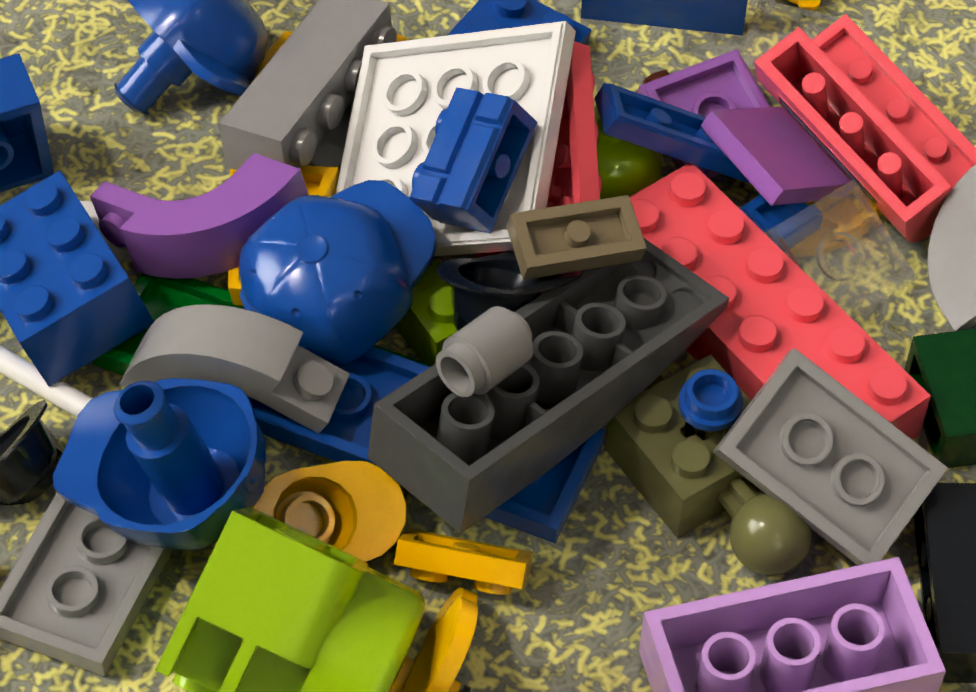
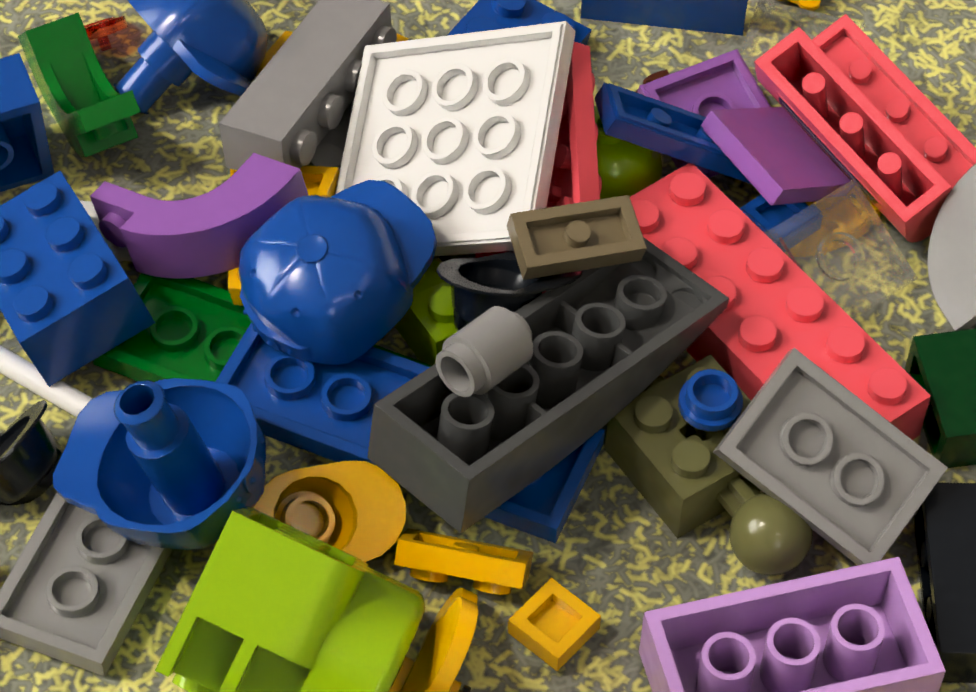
(77, 88): none -> green arch
(104, 27): none -> clear red piece
(243, 351): light grey arch -> none
(472, 159): blue brick -> none
(554, 624): none -> yellow plate

